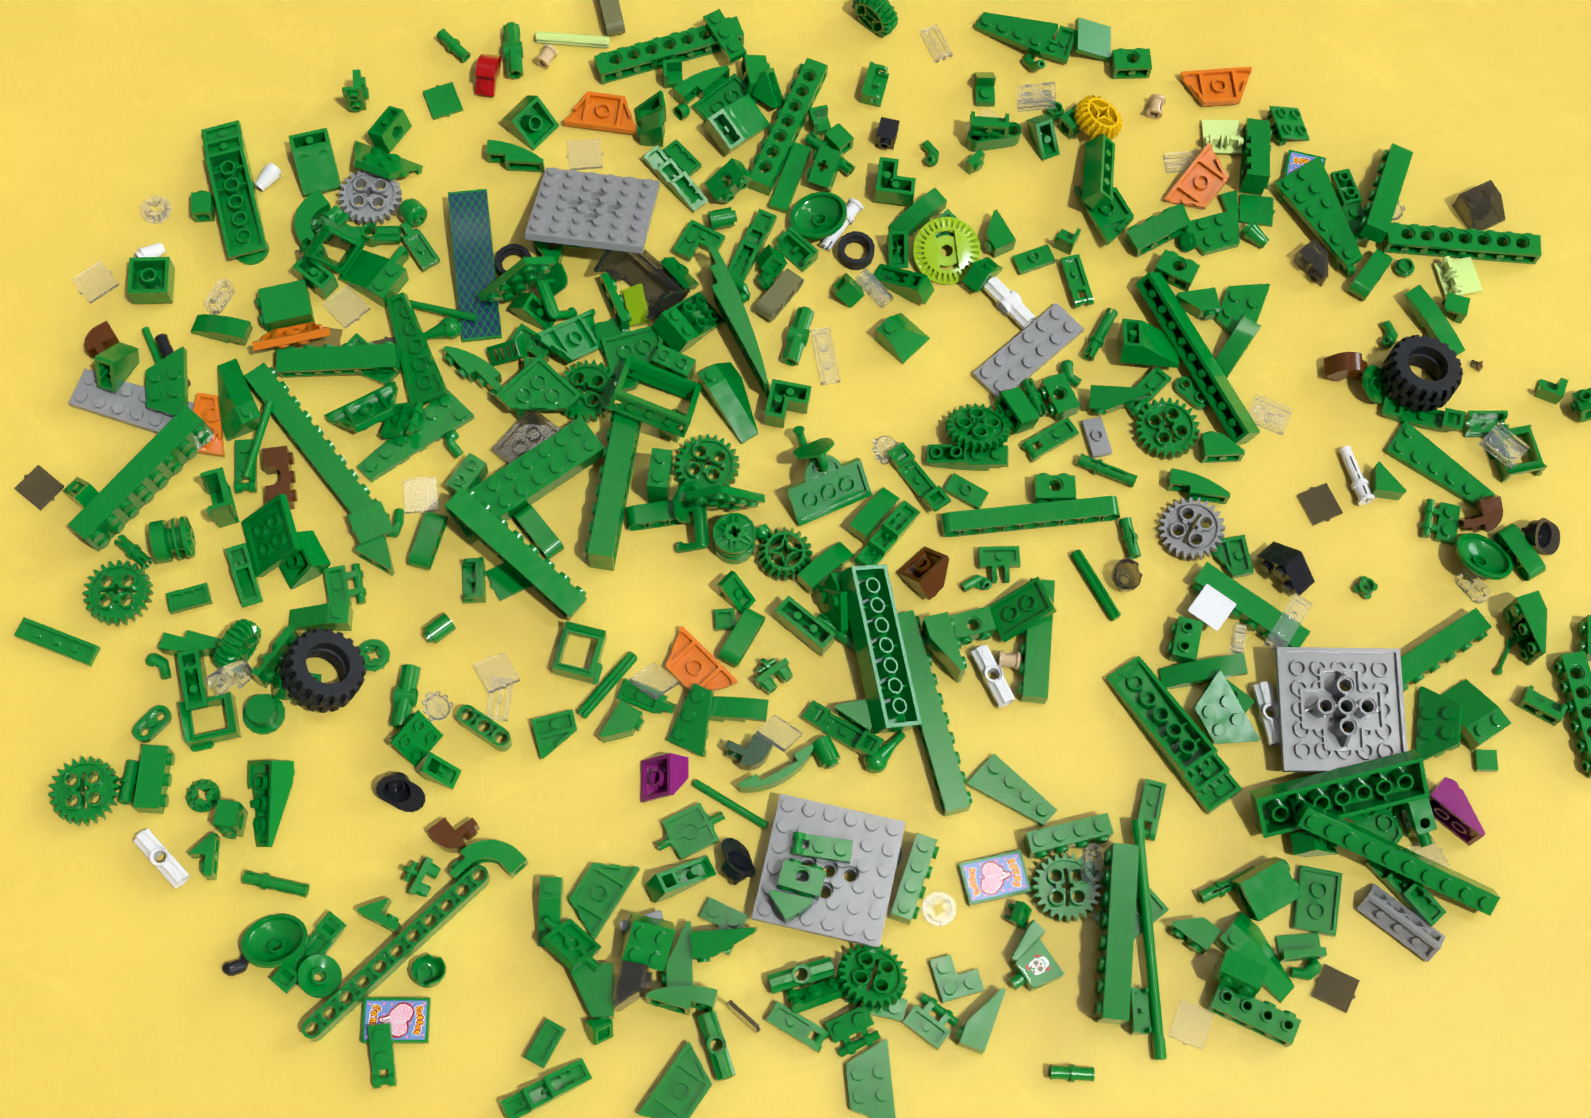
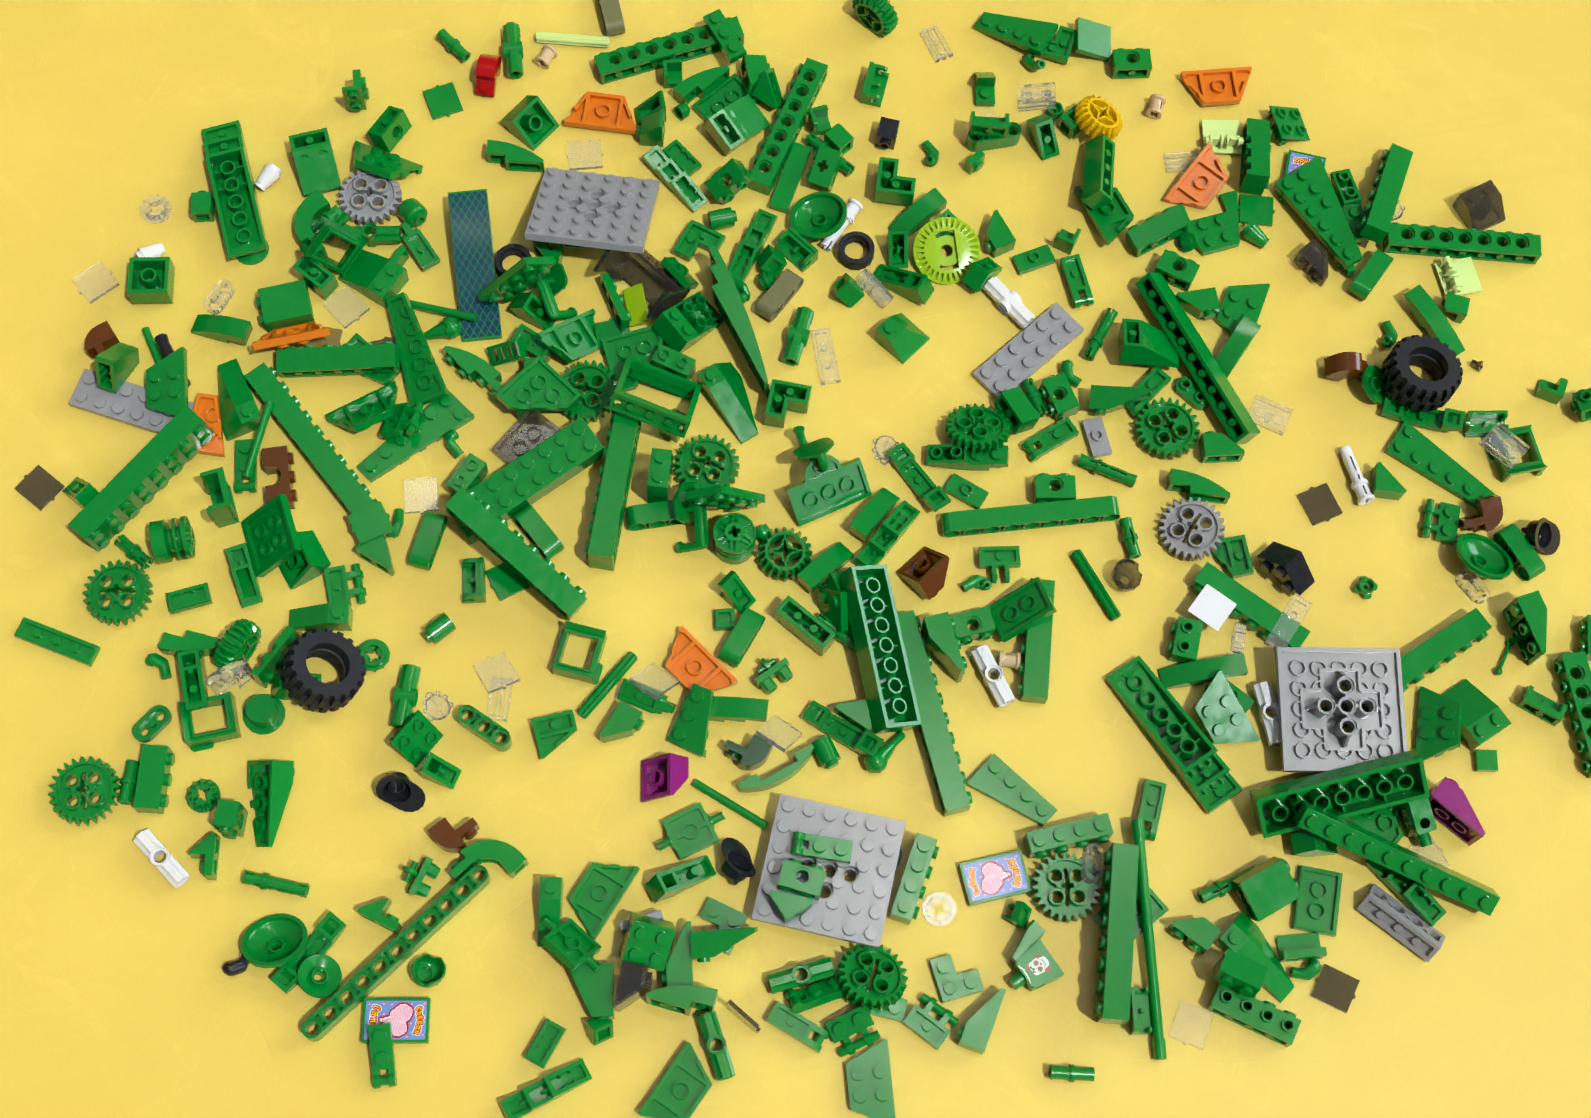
(1404, 267): green plate -> none

